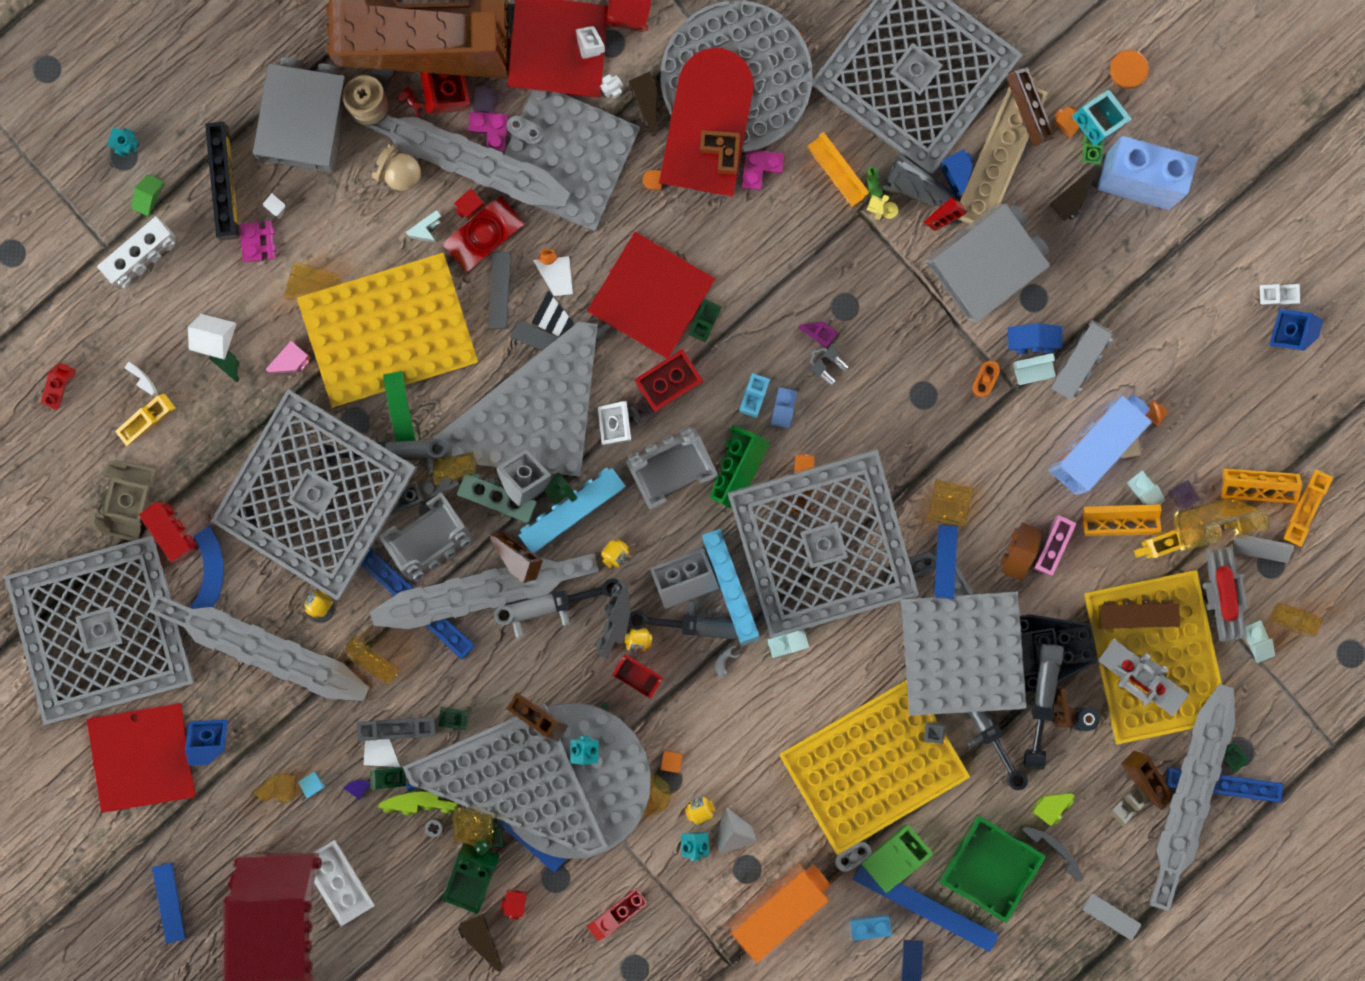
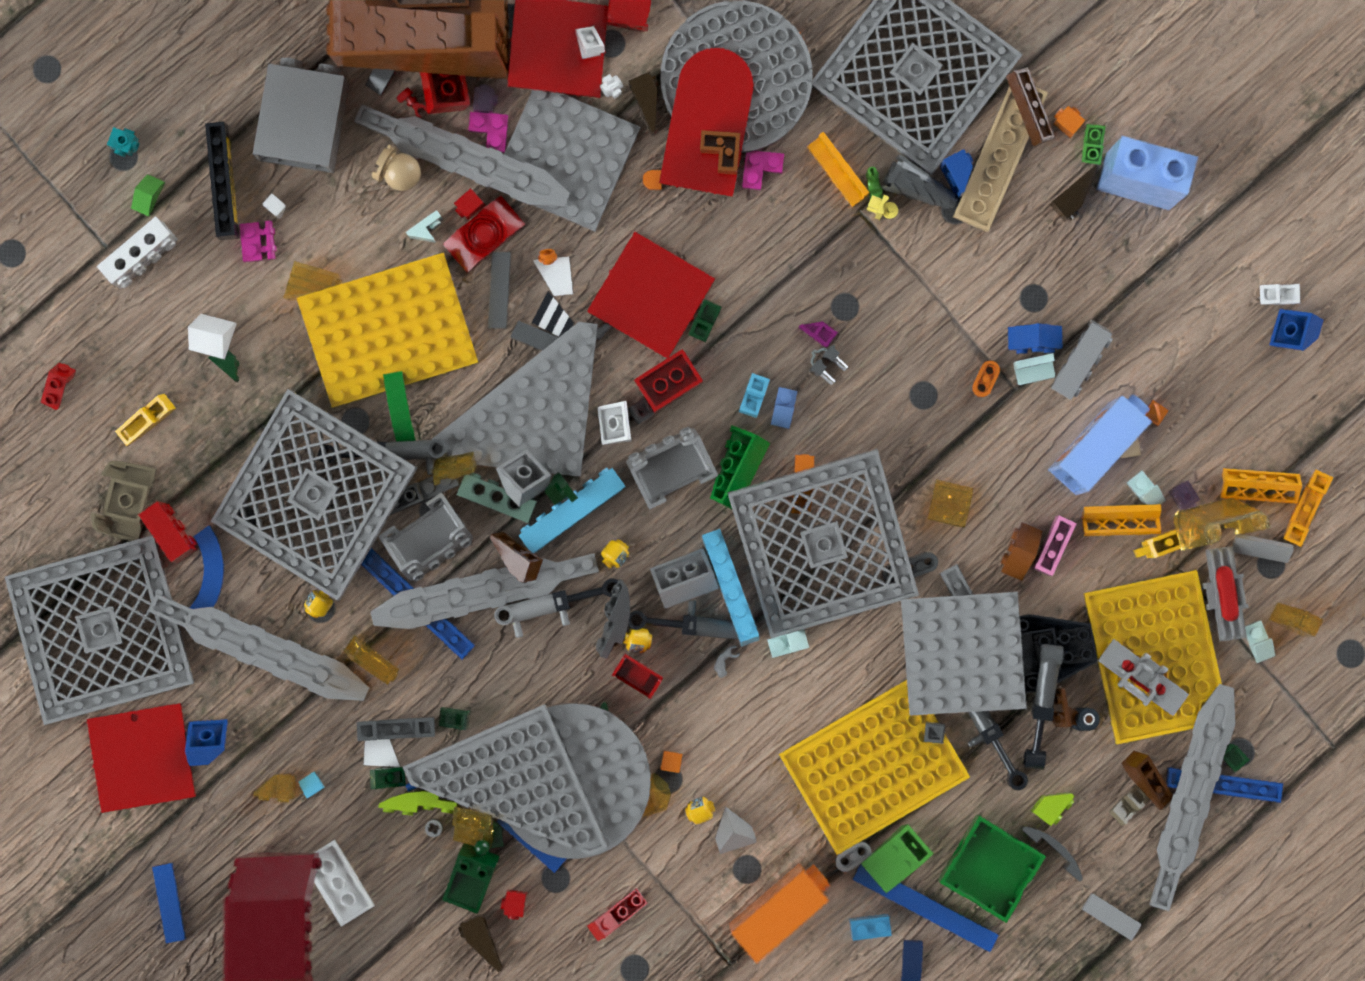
(144, 382): white slope -> none
(289, 360): bright pink slope -> none
(357, 788): dark purple tile -> none
(365, 100): tan wheel -> none
(524, 130): light grey plate -> none
(537, 718): reddish brown slope -> none
(584, 750): teal brick -> none
(695, 845): teal brick -> none
(945, 214): red slope -> none
(946, 561): blue tile -> none
(989, 261): light grey brick -> none
(1112, 111): teal window -> none
(1129, 69): orange tile -> none
(1139, 615): reddish brown brick -> none

